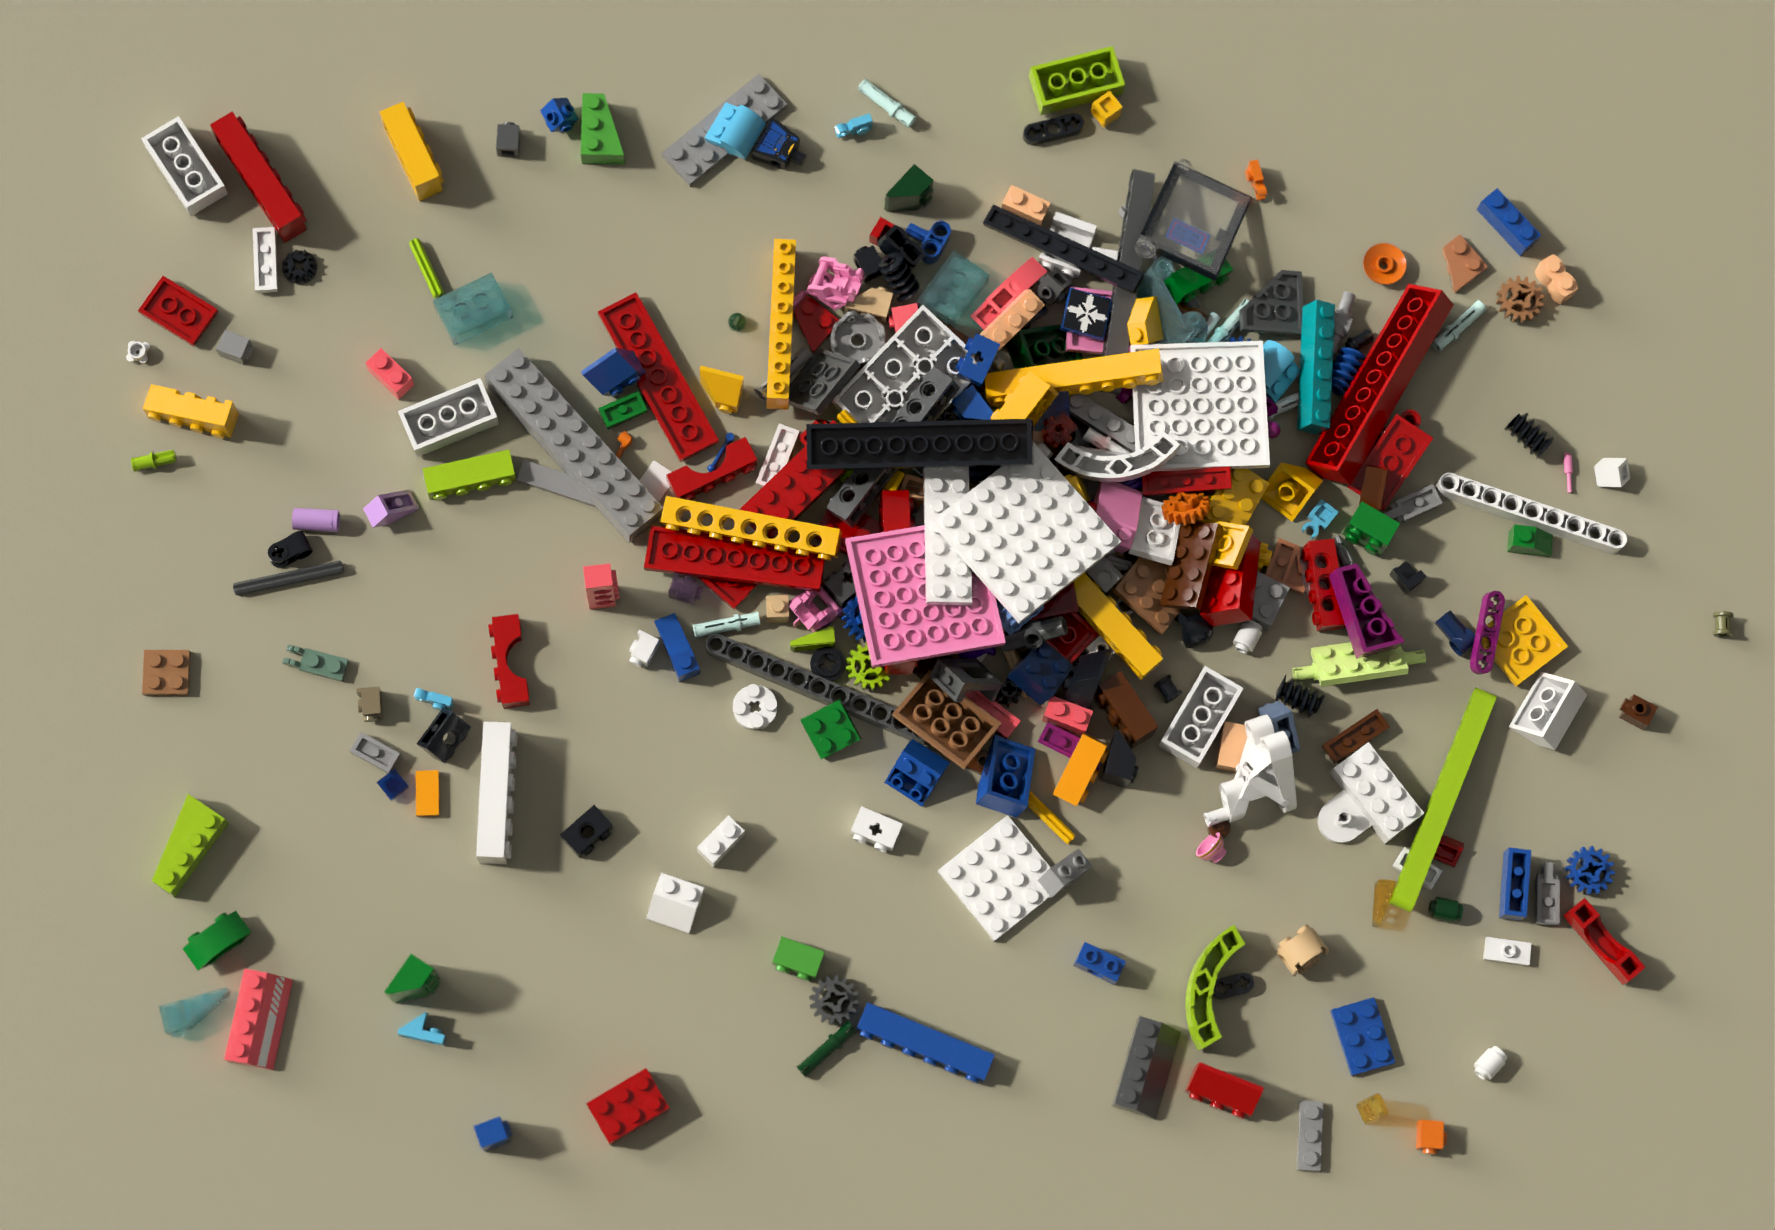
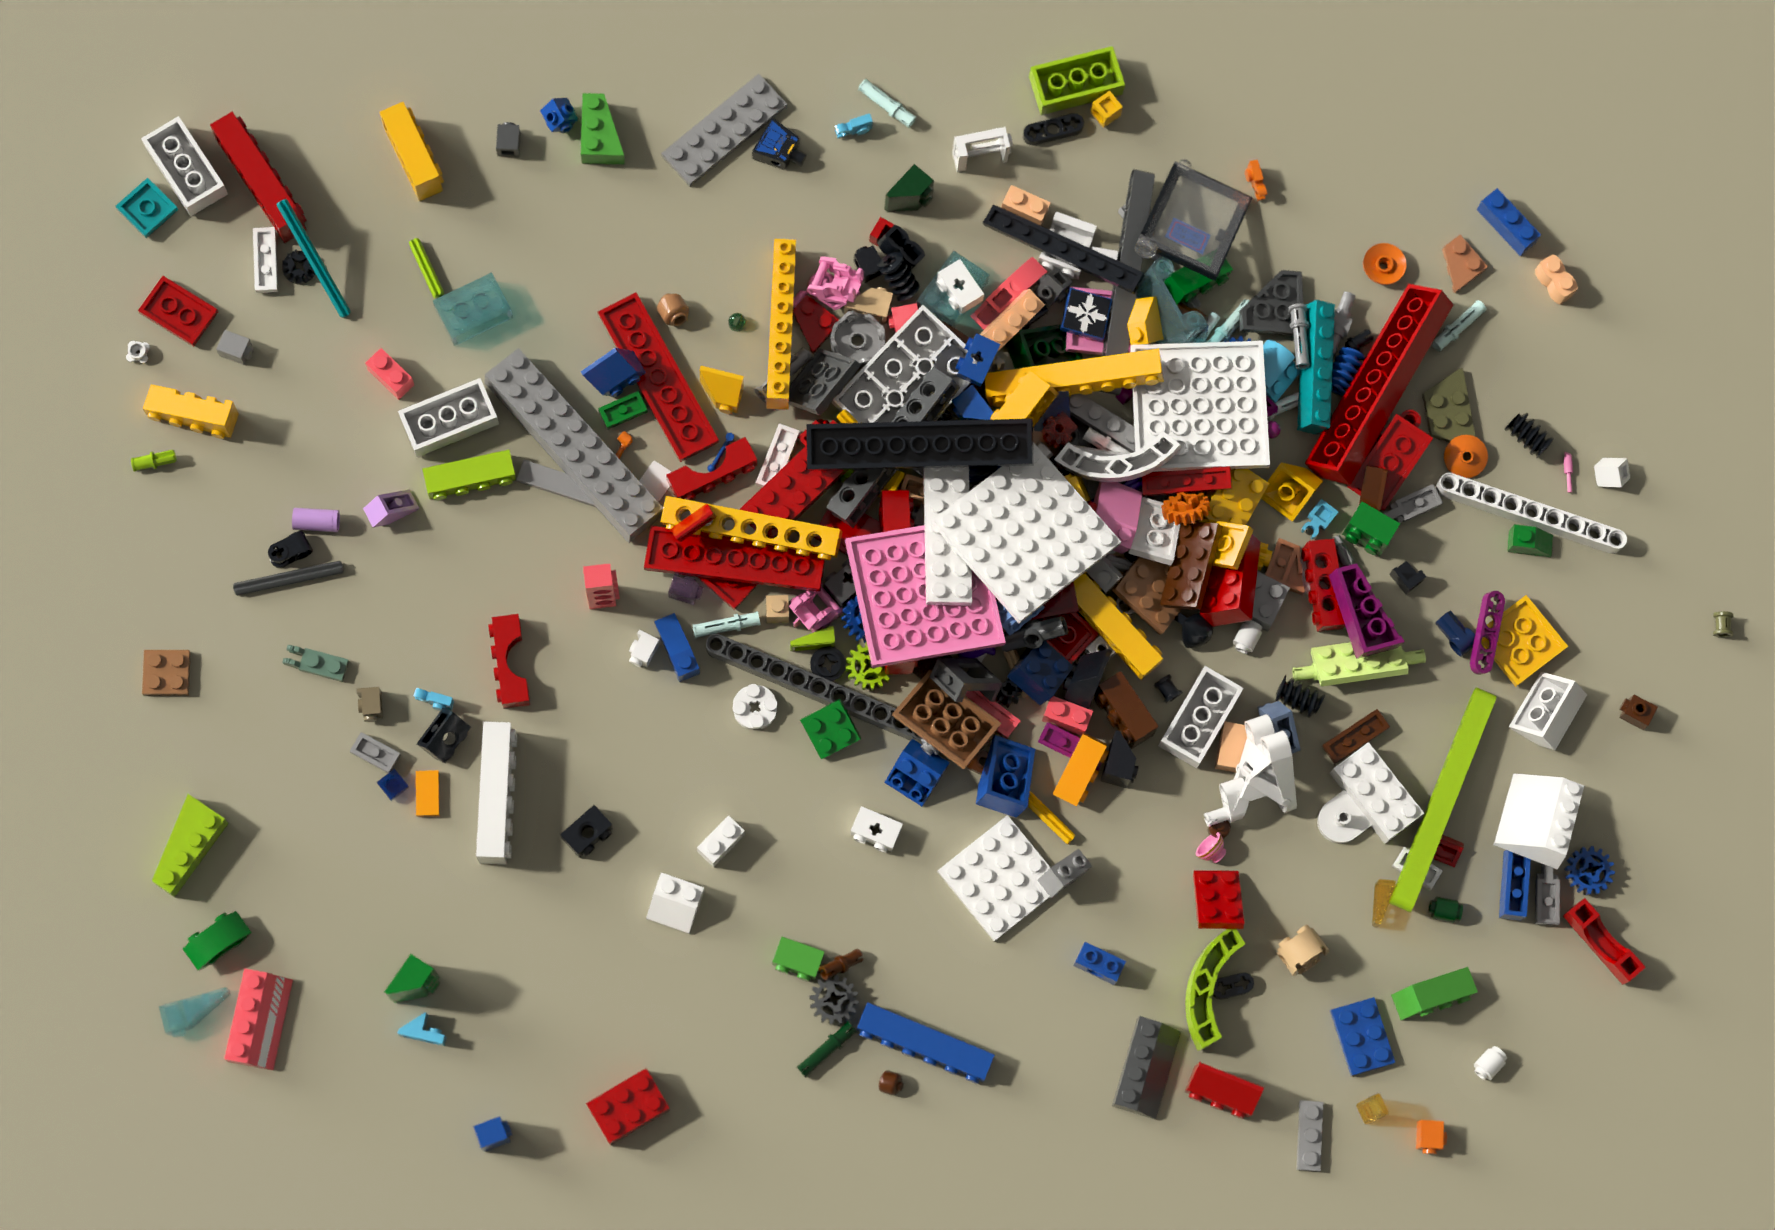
(146, 207): none -> teal plate
(313, 258): none -> teal axle
(673, 309): none -> medium nougat head
(693, 523): none -> red slope
(735, 130): medium azure brick -> none
(841, 964): none -> reddish brown pin
(890, 1083): none -> reddish brown piece
(928, 748): none -> light grey plate
(930, 239): blue beam -> none
(959, 275): none -> white brick
(963, 149): none -> white window
(1218, 899): none -> red plate
(1299, 327): none -> light grey pin
(1435, 993): none -> bright green wedge
(1449, 408): none -> olive wing
(1454, 456): none -> orange dish
(1507, 951): white plate -> none
(1520, 290): medium nougat gear -> none
(1539, 817): none -> white slope

